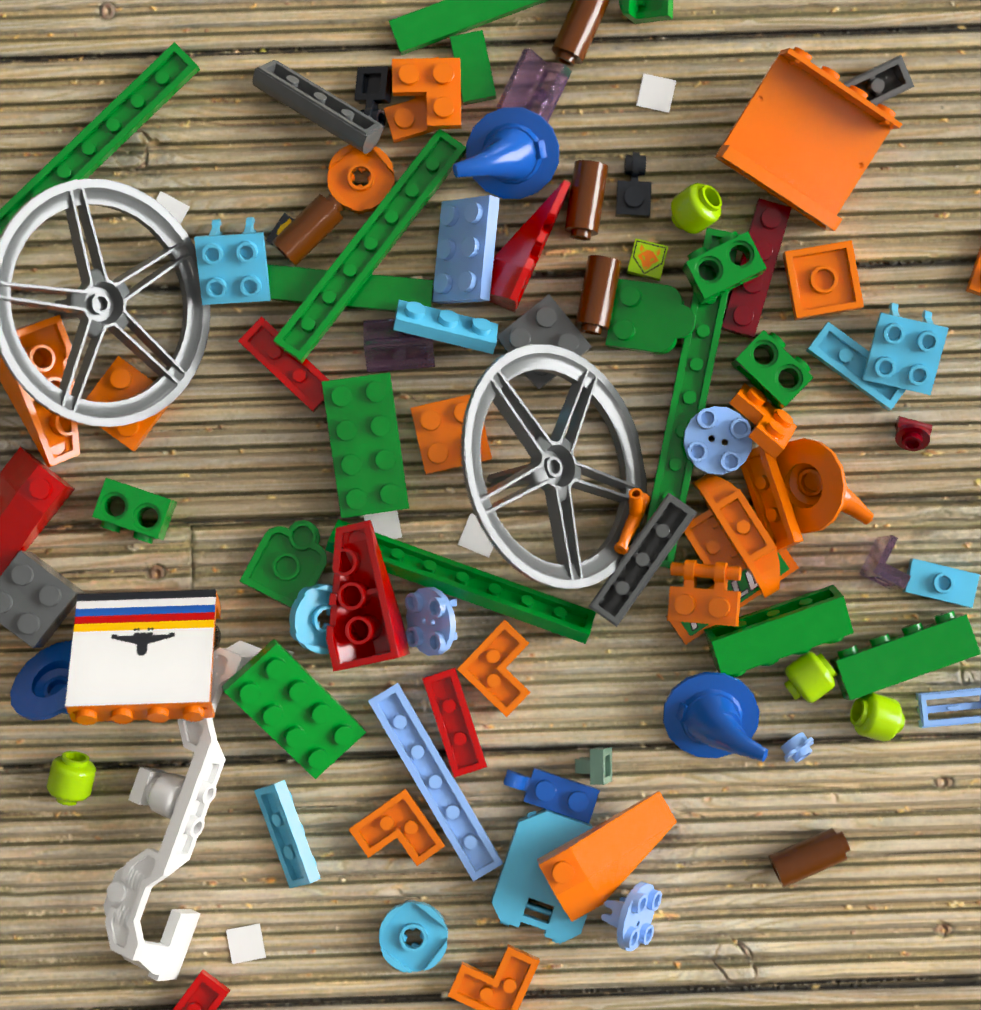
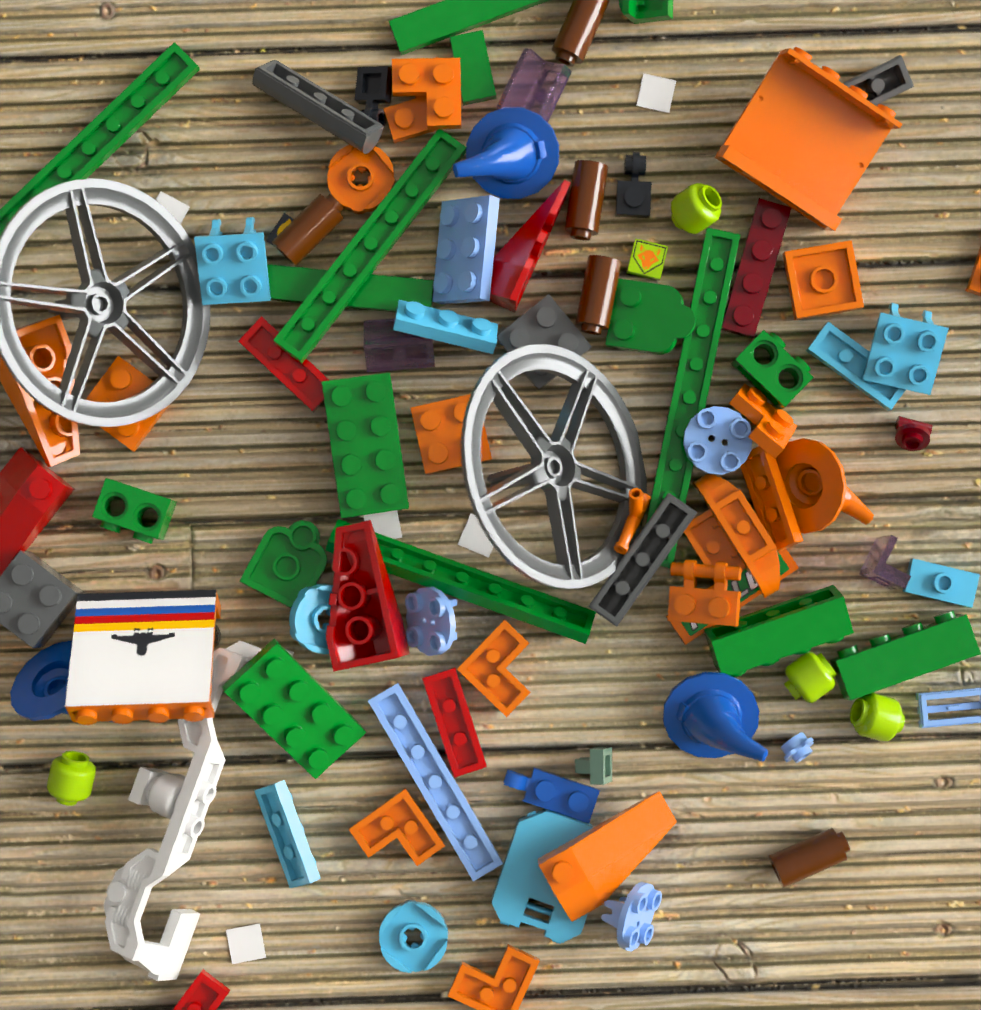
(727, 273): green brick -> none

